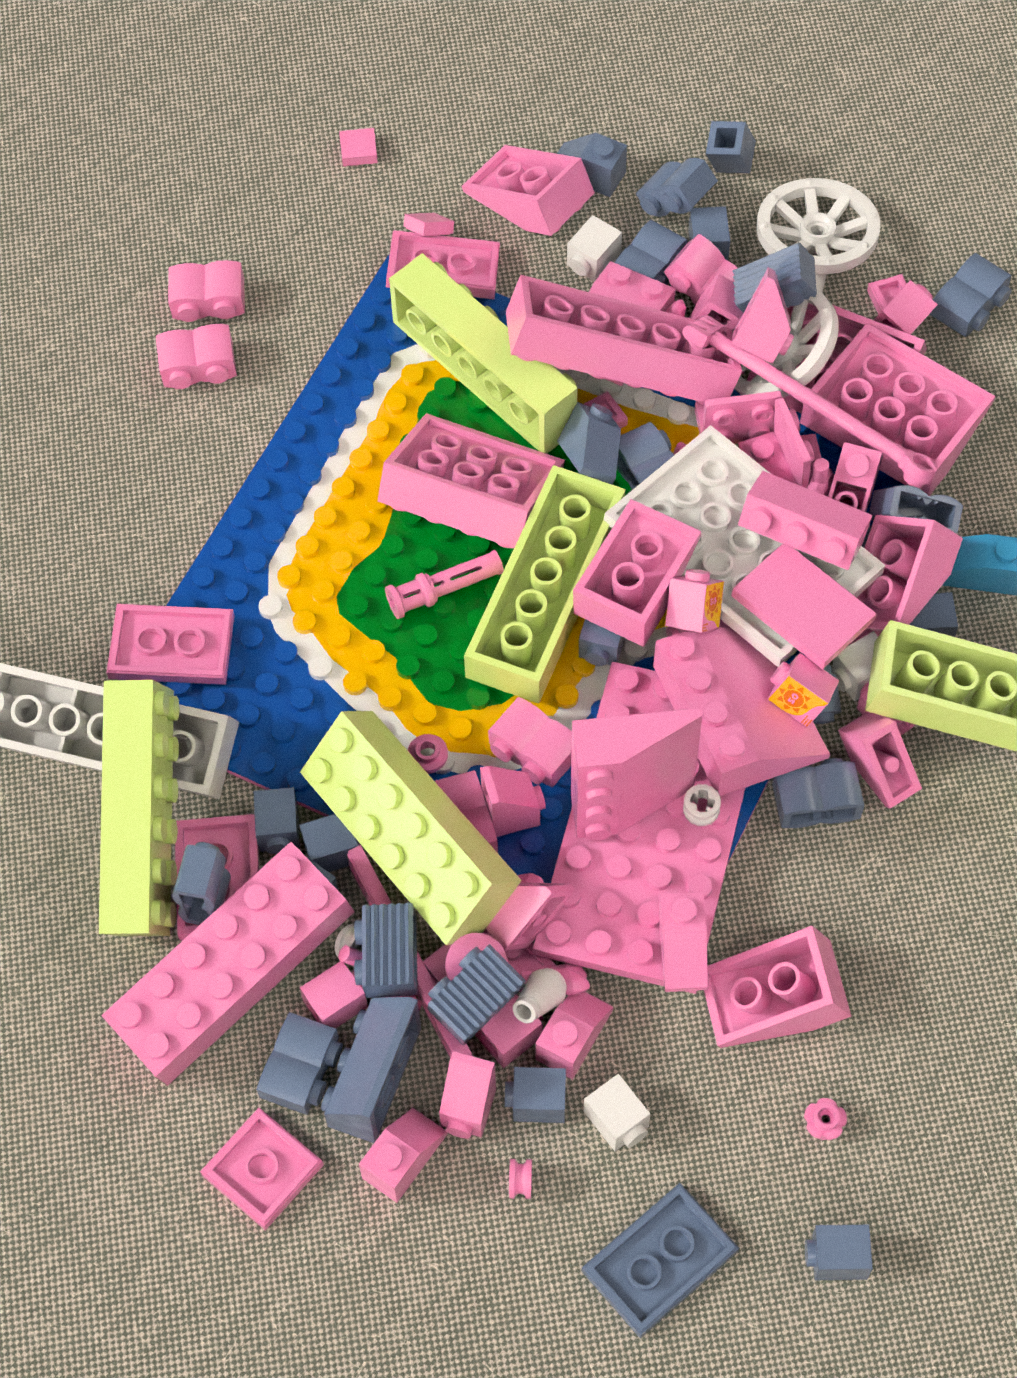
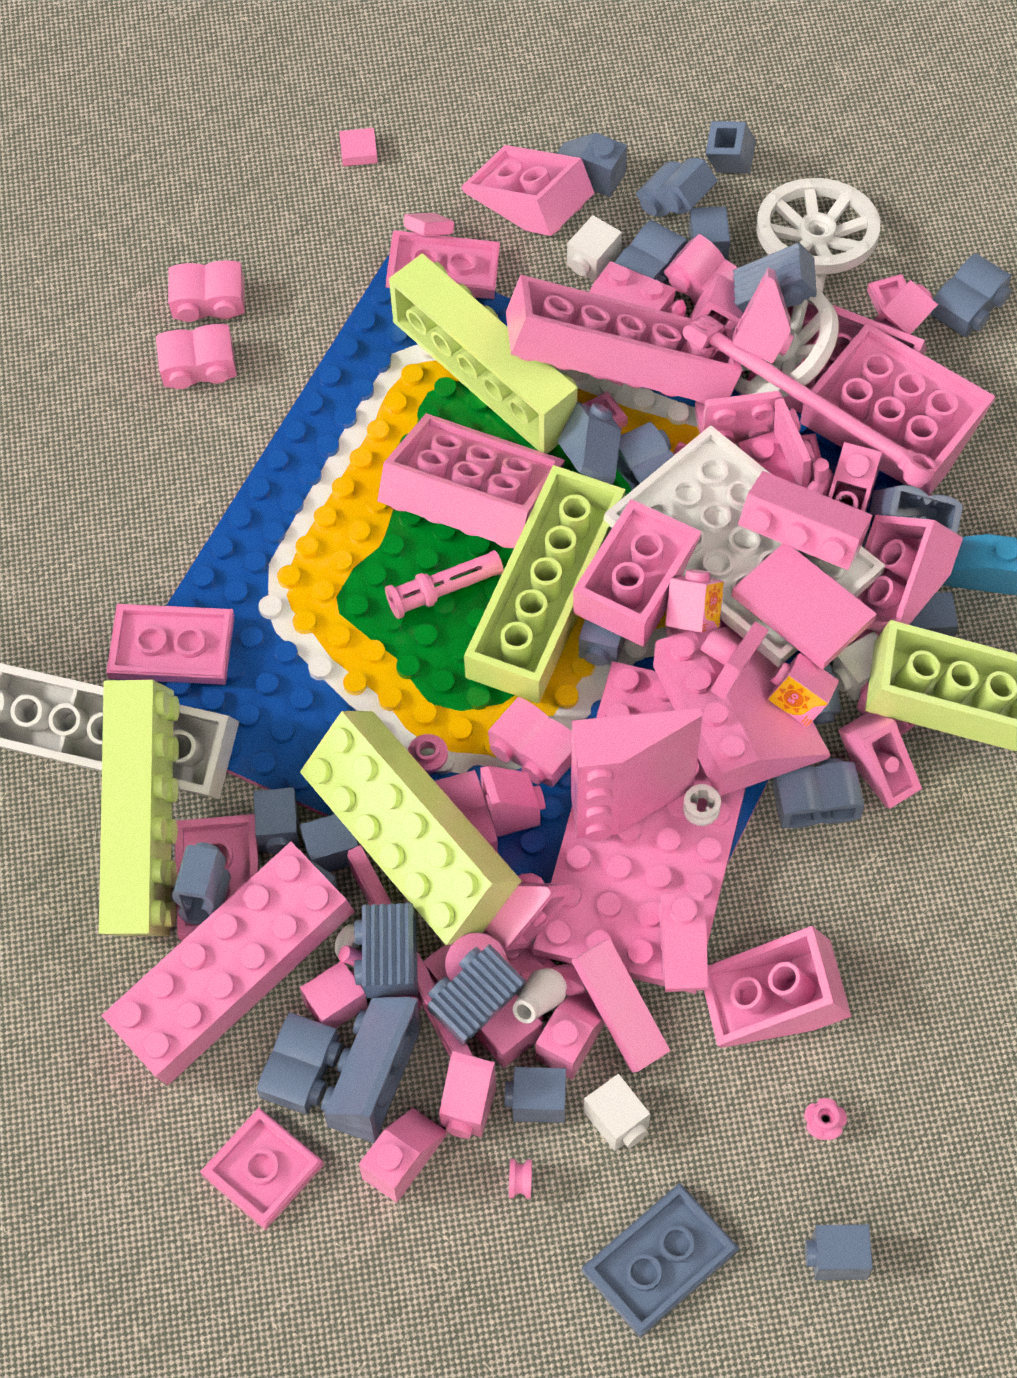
(620, 1005): none -> bright pink tile
(732, 655): none -> bright pink tile

